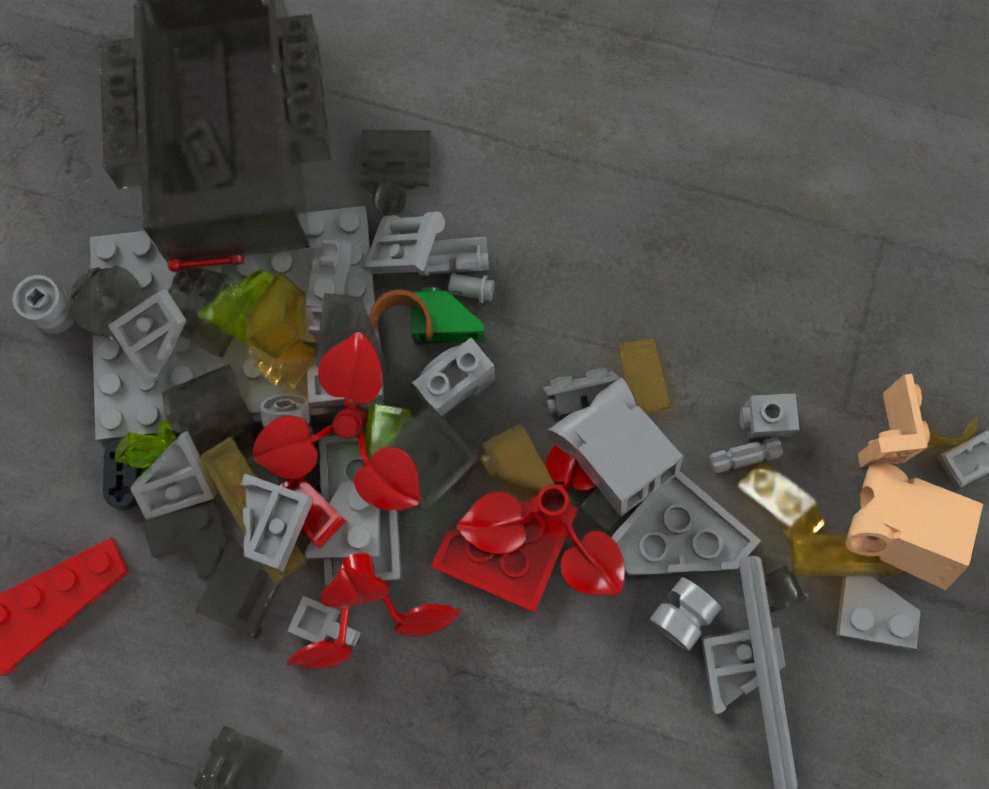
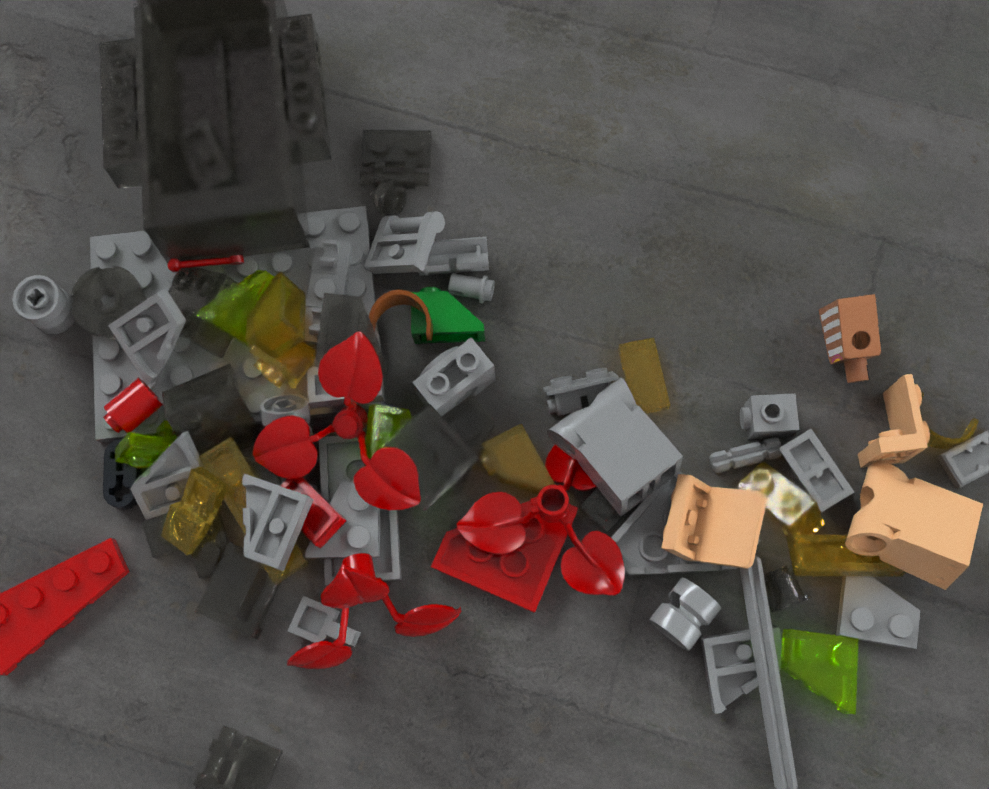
(131, 407): none -> red brick
(194, 514): none -> clear yellow slope
(713, 523): none -> light nougat bracket
(816, 470): none -> light grey hinge
(824, 664): none -> clear neon green wing
(851, 334): none -> nougat torso

